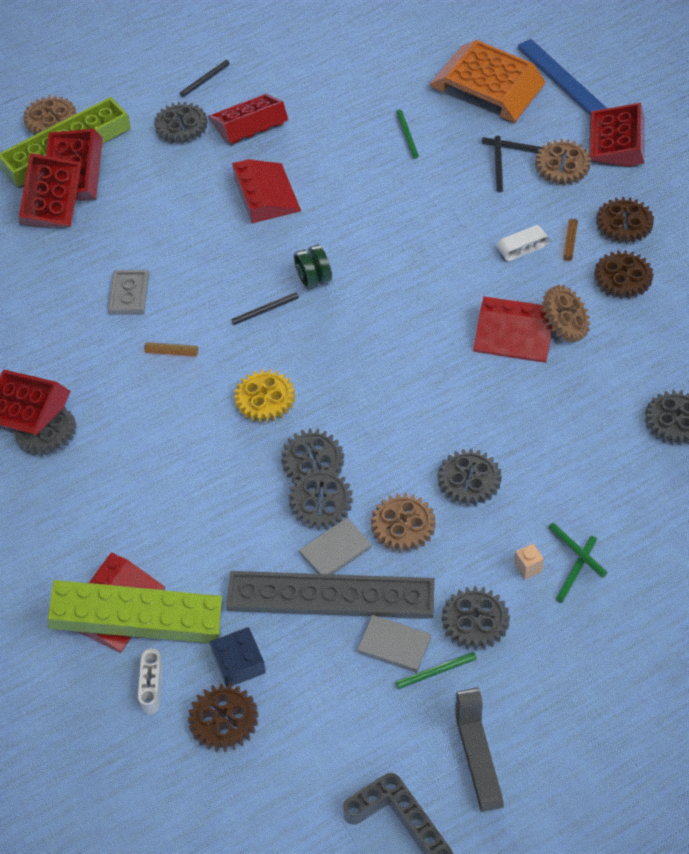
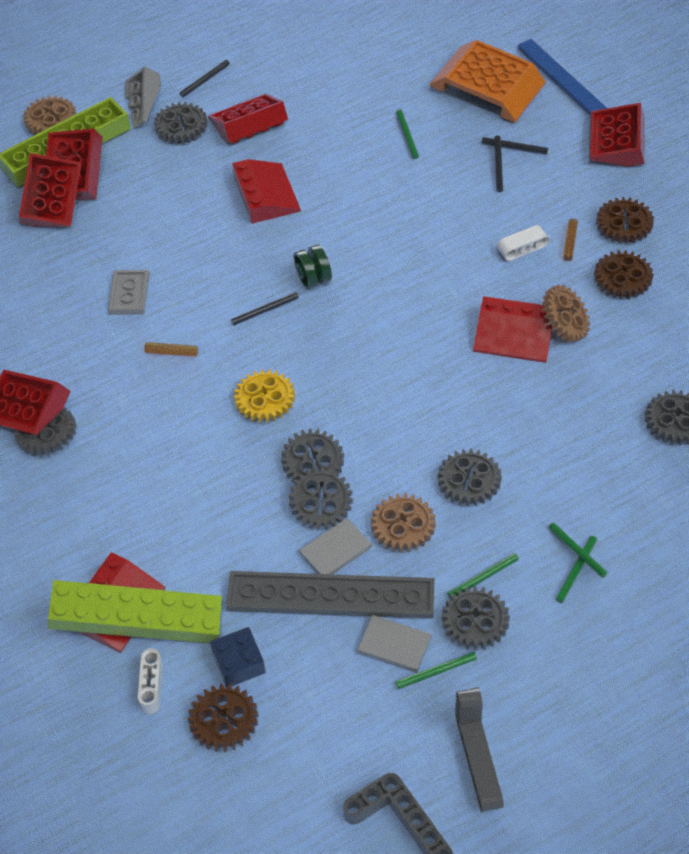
(141, 91): none -> light grey wedge
(485, 574): none -> green bar
(529, 561): light nougat brick -> none
(575, 164): medium nougat gear -> none

